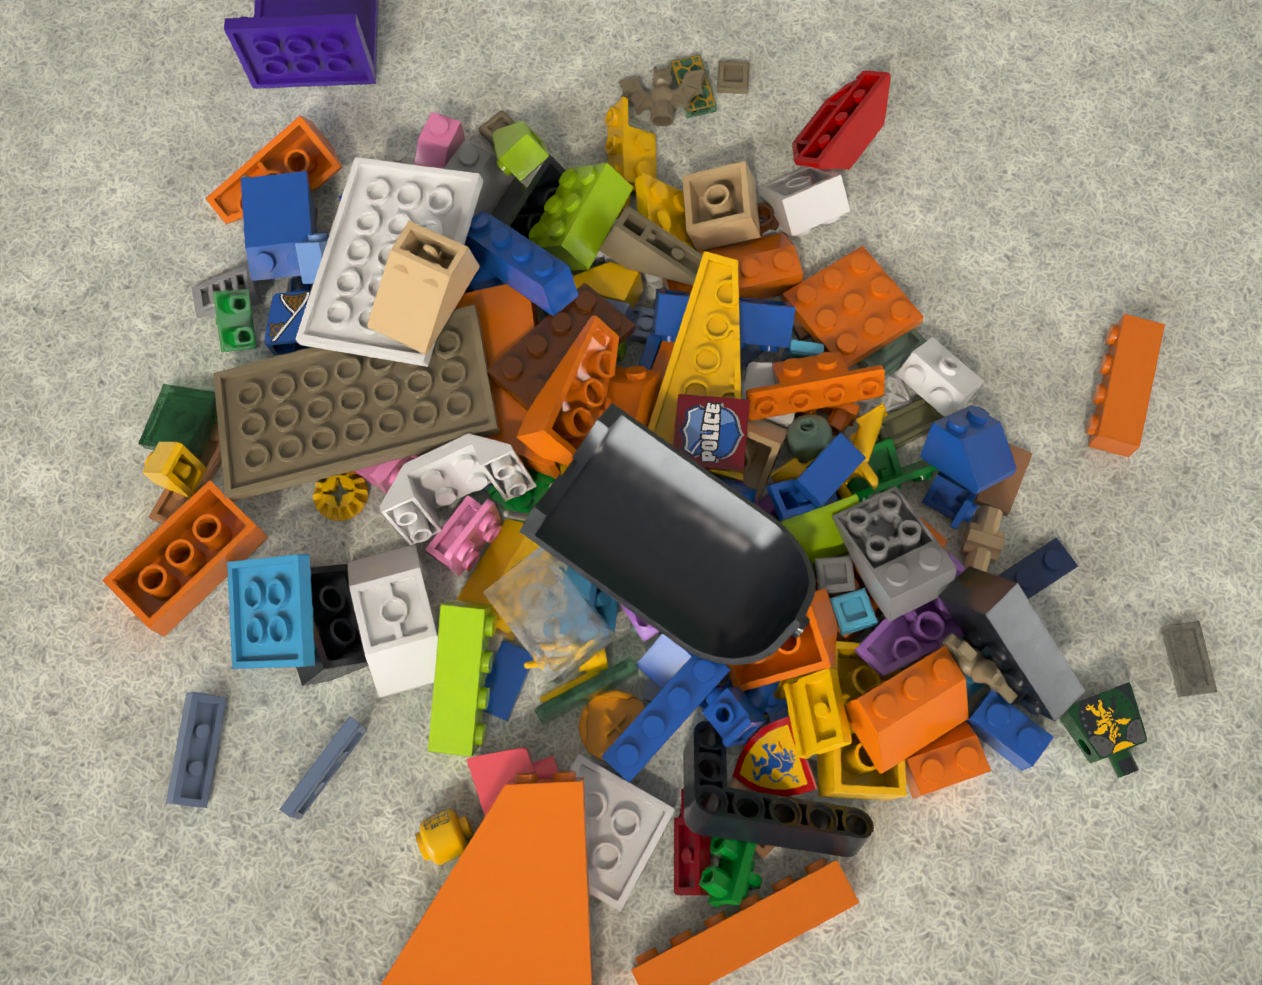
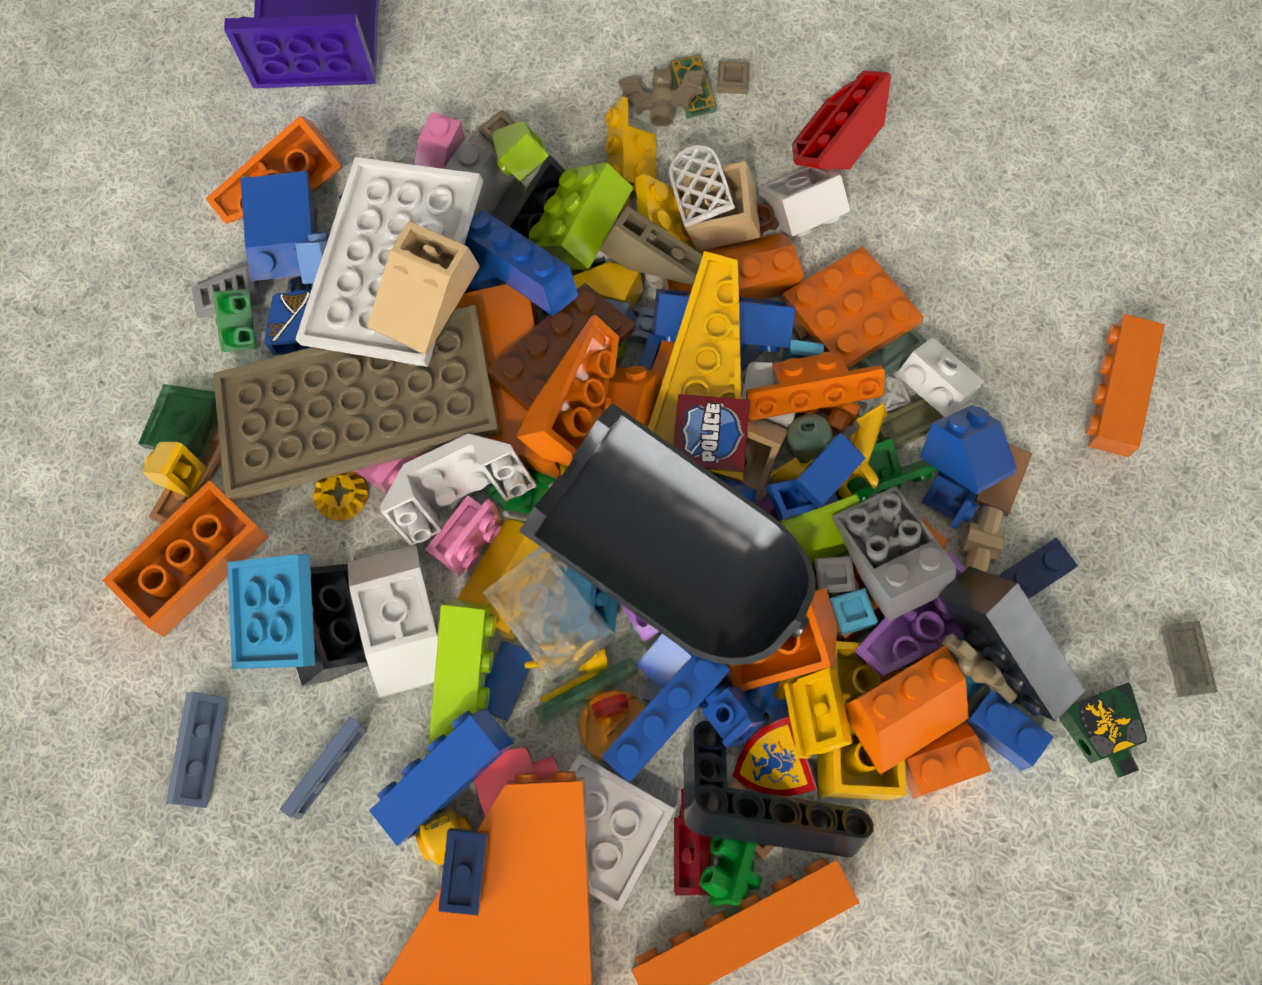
(441, 775): none -> blue brick
(463, 871): none -> dark blue plate
(610, 707): none -> clear red tile
(727, 205): none -> white window

